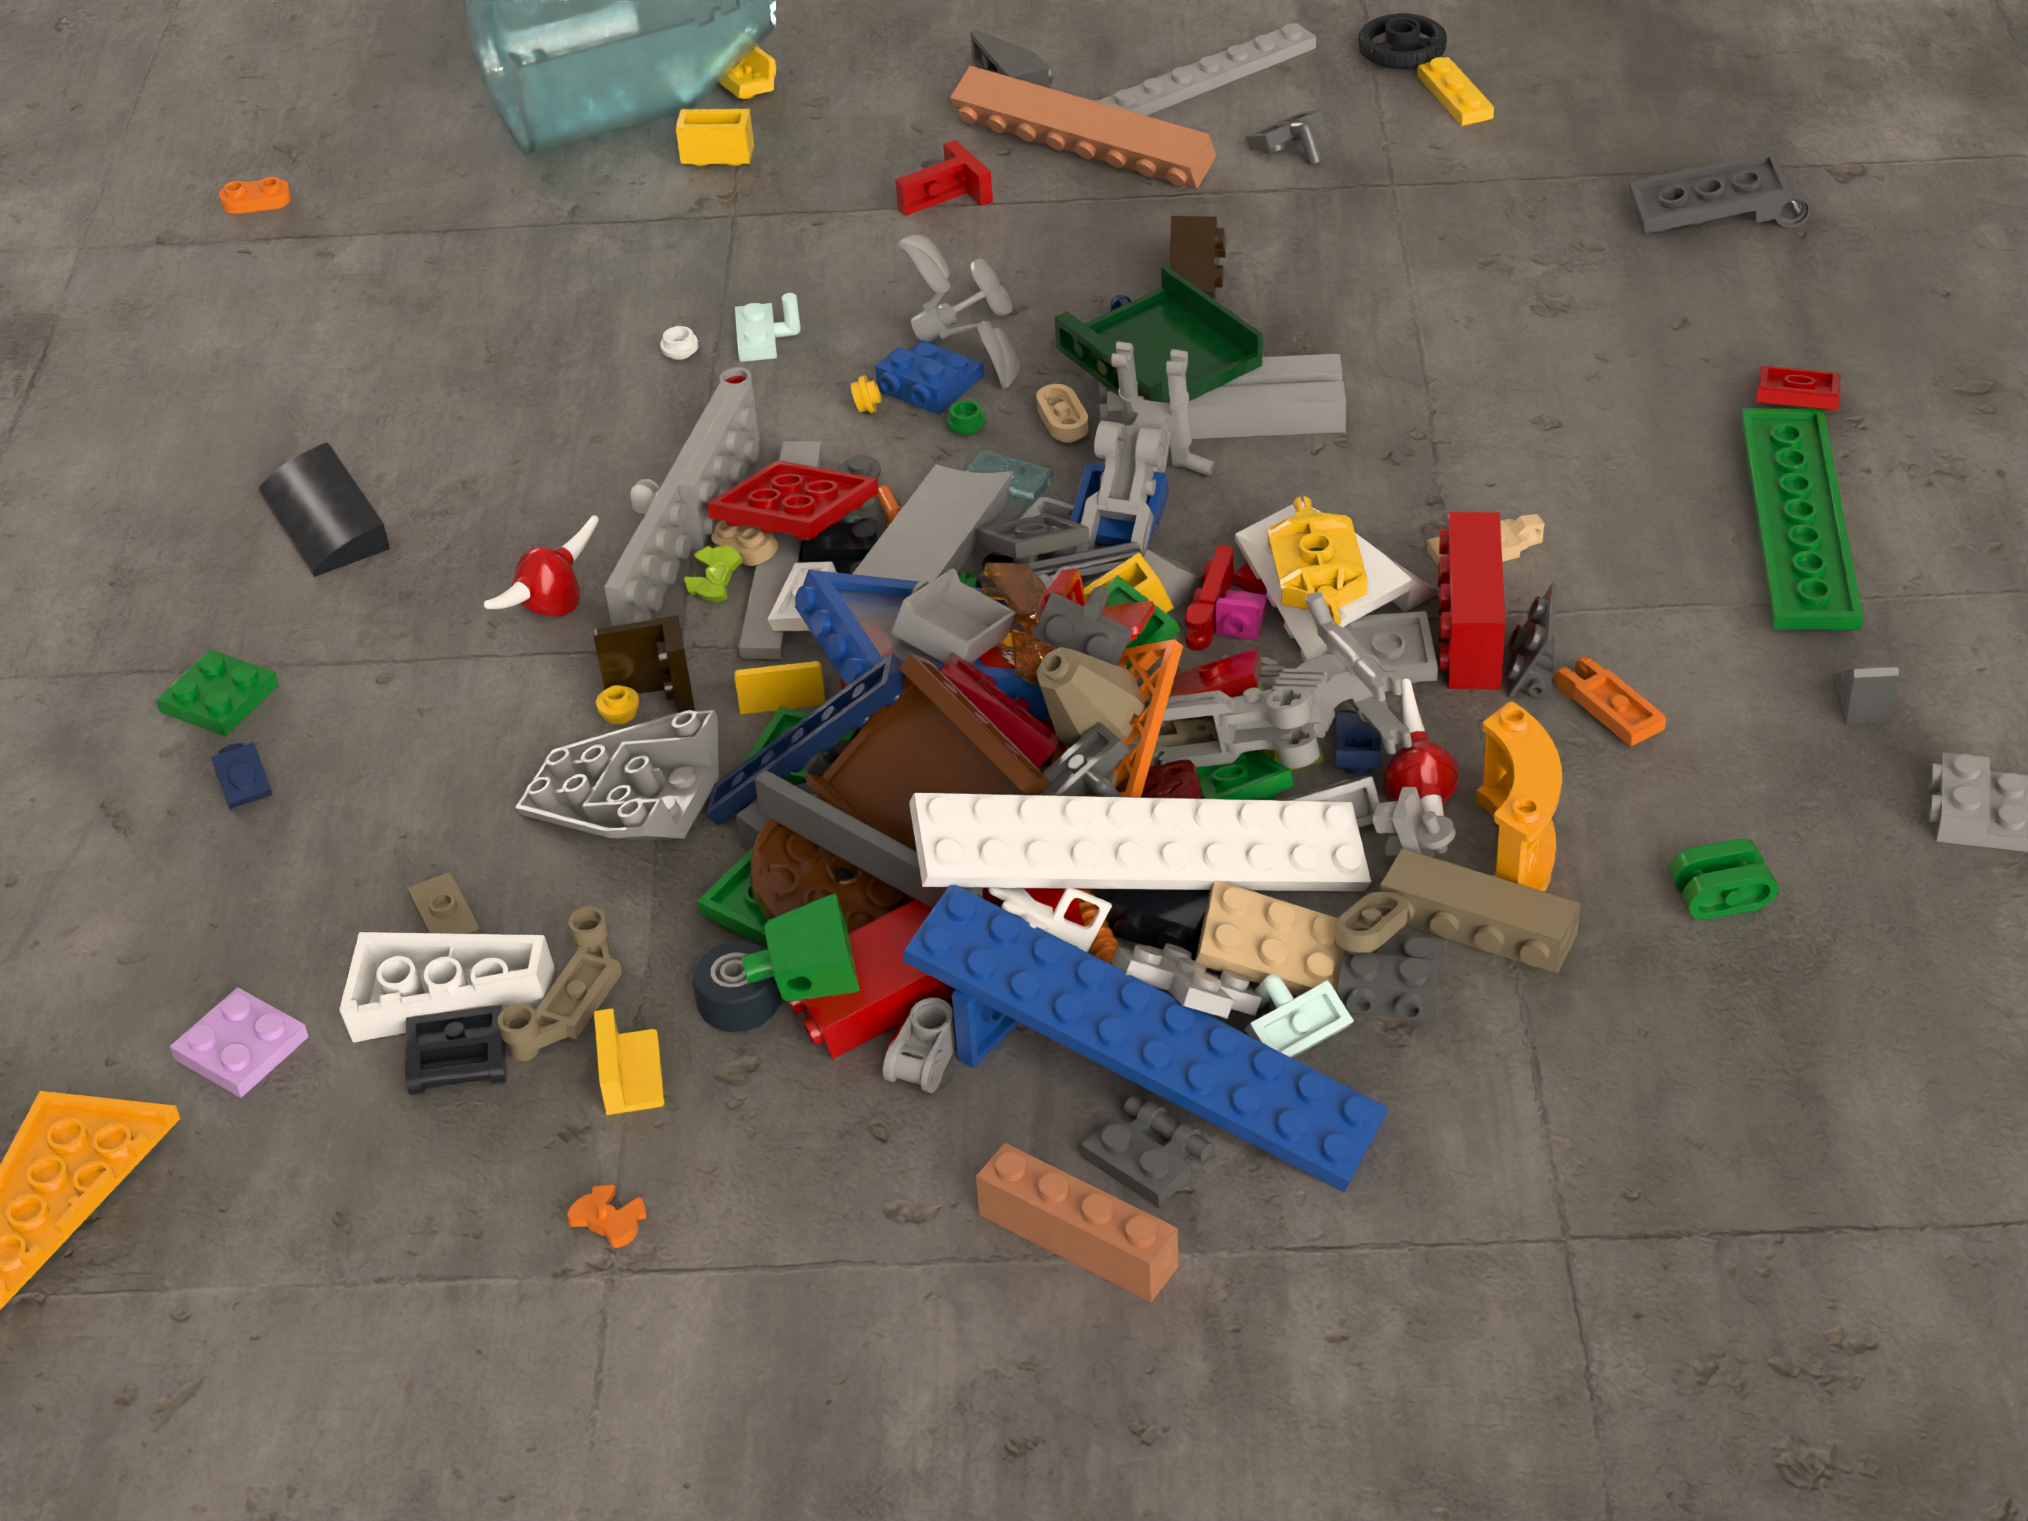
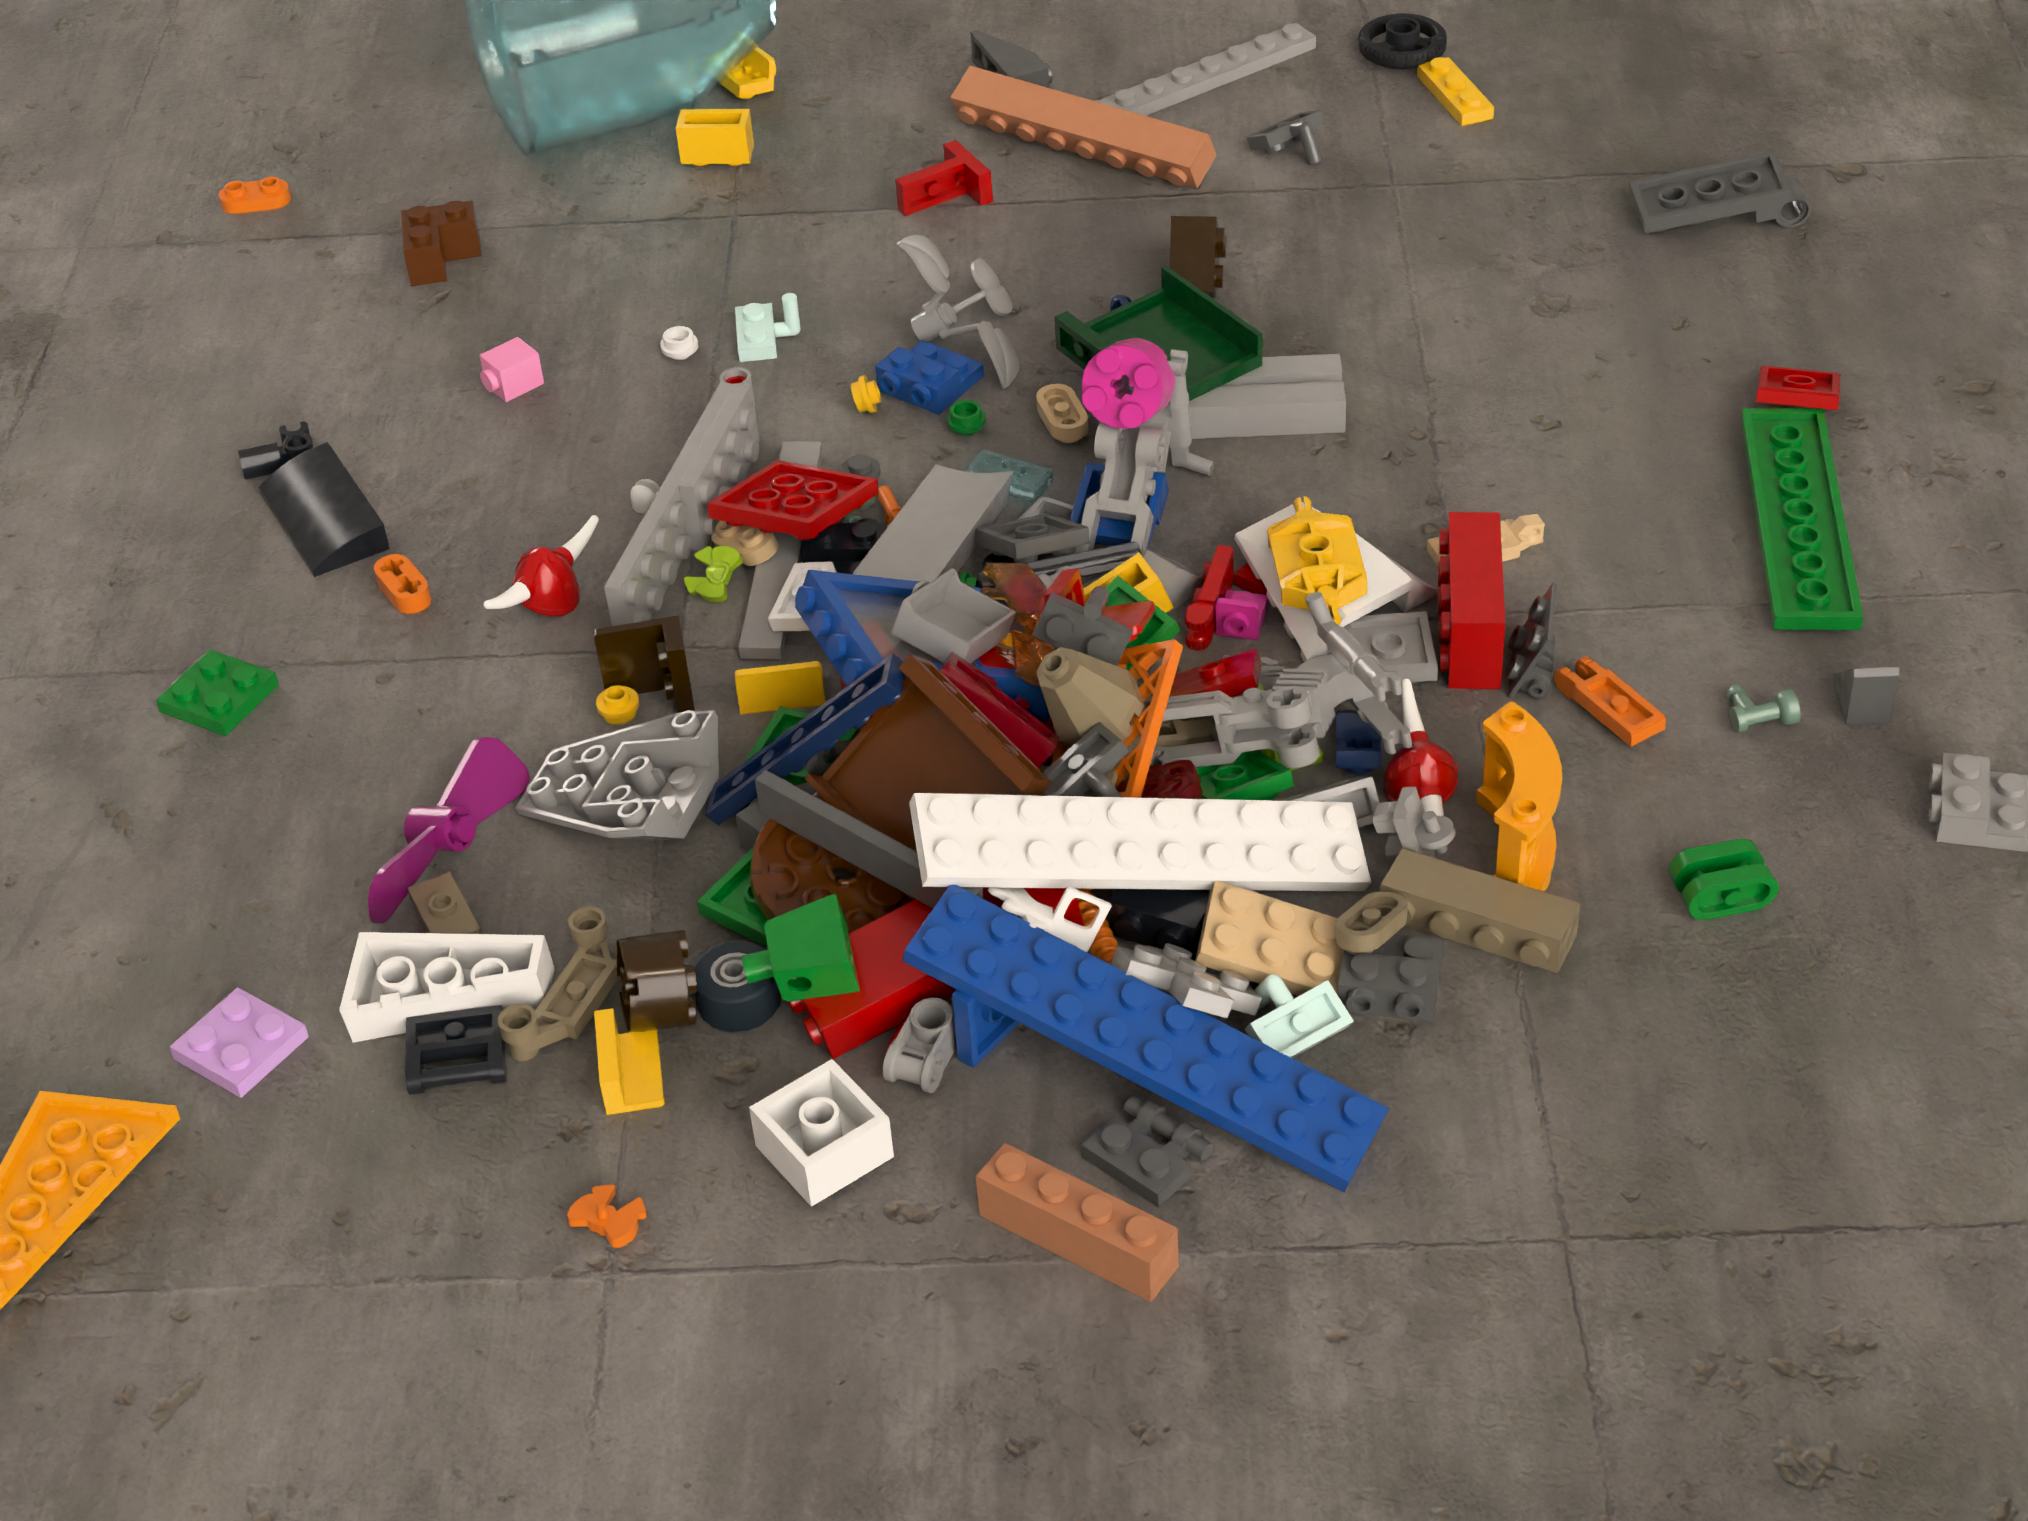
(241, 774): dark blue bracket -> none
(270, 457): none -> black bar
(406, 579): none -> orange beam
(438, 236): none -> reddish brown brick
(480, 786): none -> magenta piece
(511, 369): none -> bright pink brick
(656, 981): none -> dark brown brick
(821, 1132): none -> white brick
(1106, 392): none -> dark pink brick
(1744, 712): none -> sand green piece

